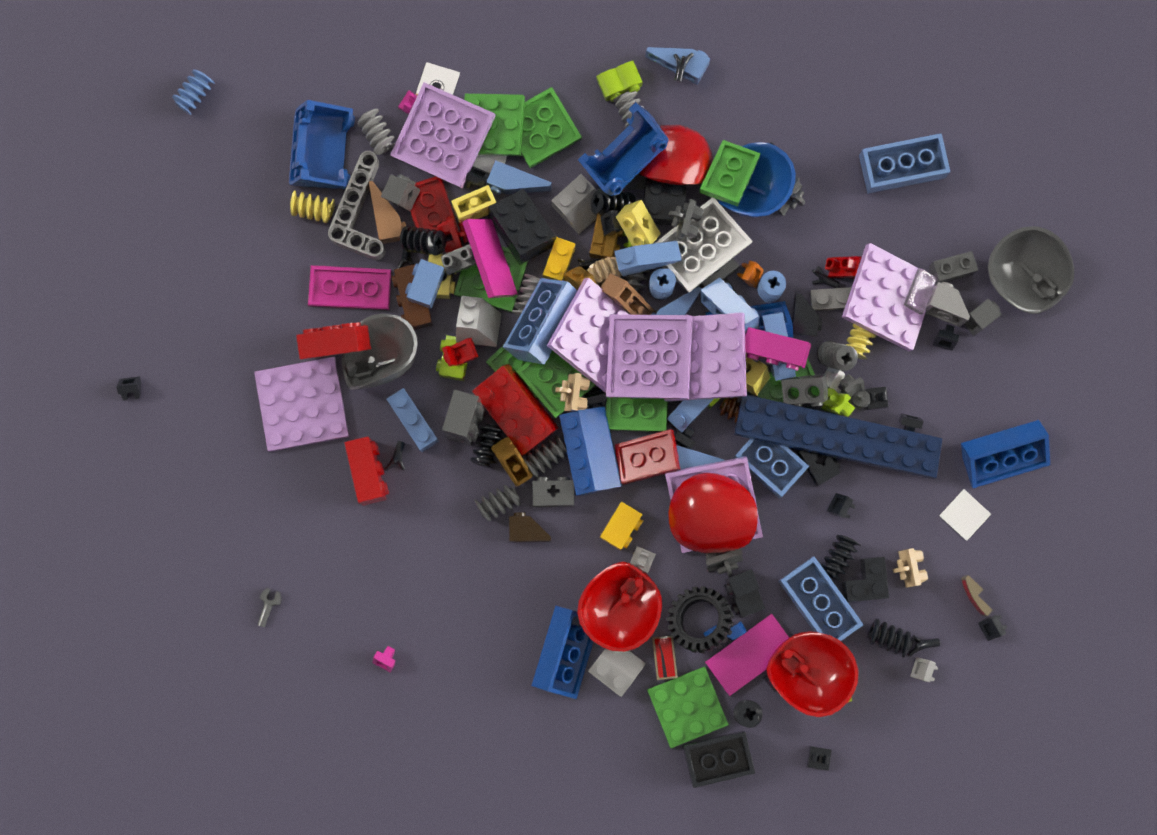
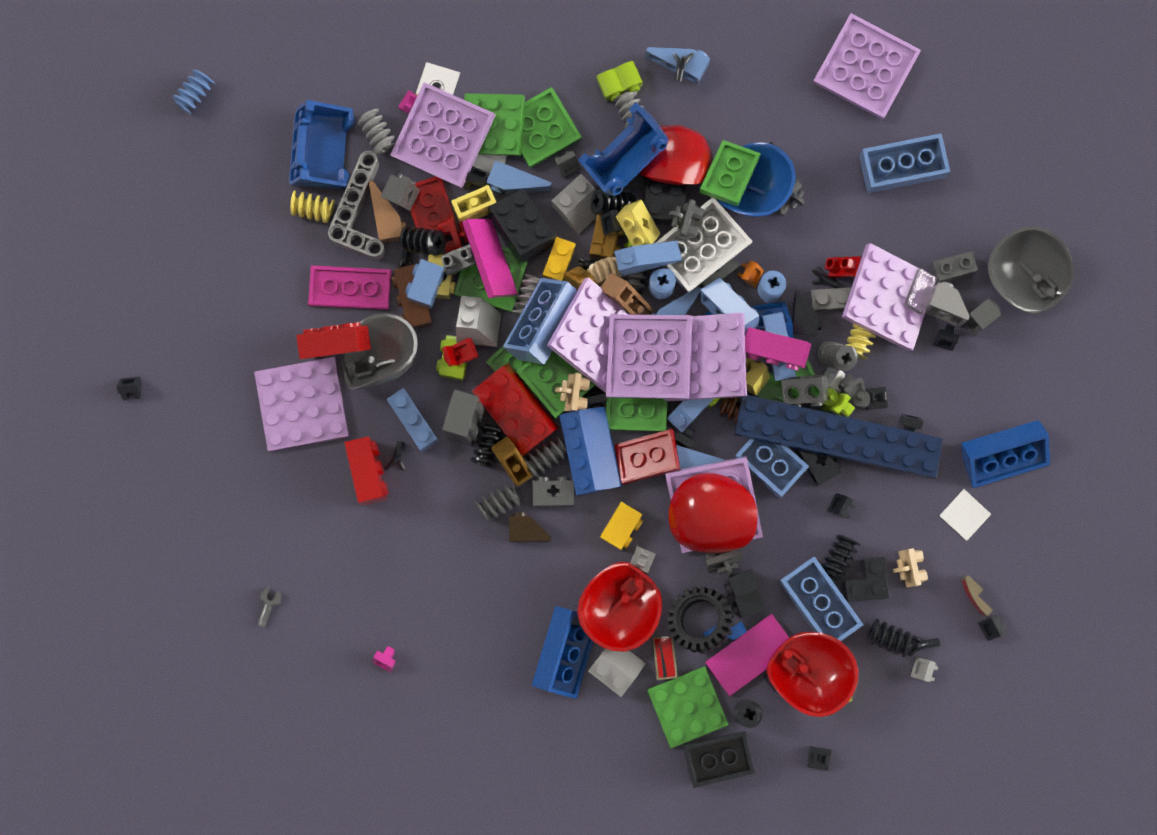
(567, 163): none -> dark grey tile
(866, 66): none -> lavender plate

